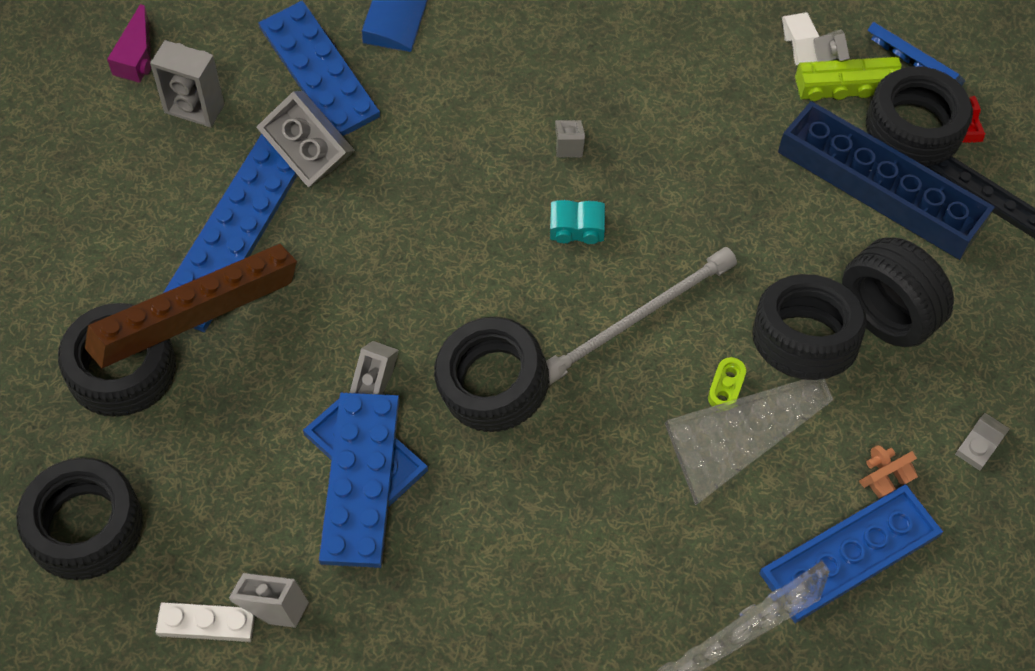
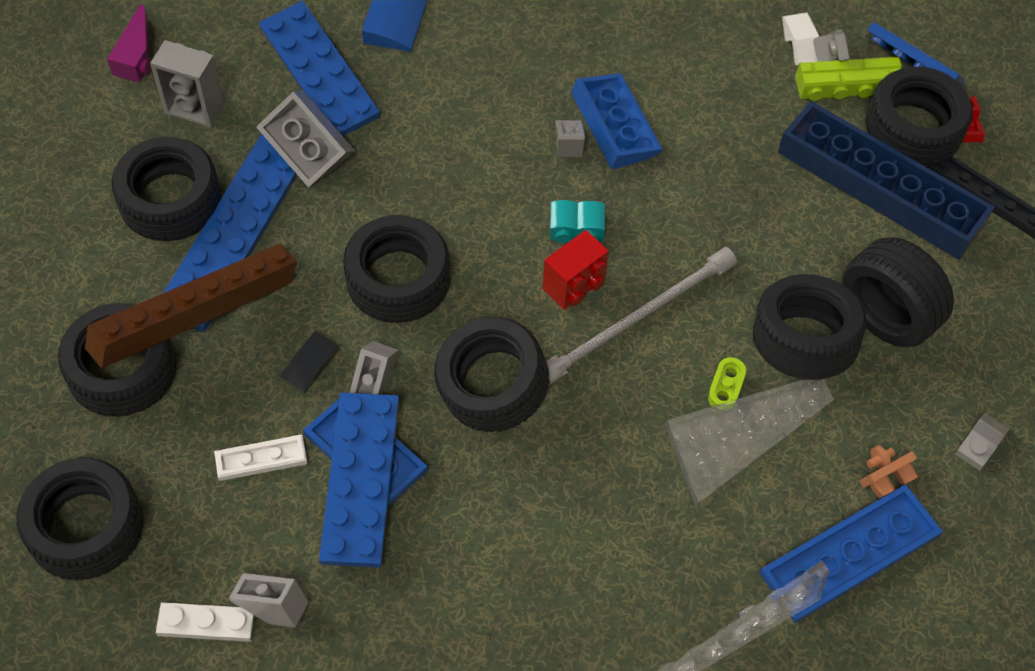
(159, 158): none -> black tyre
(260, 457): none -> white tile
(309, 361): none -> black slope
(390, 235): none -> black tyre
(575, 270): none -> red brick
(615, 120): none -> blue slope

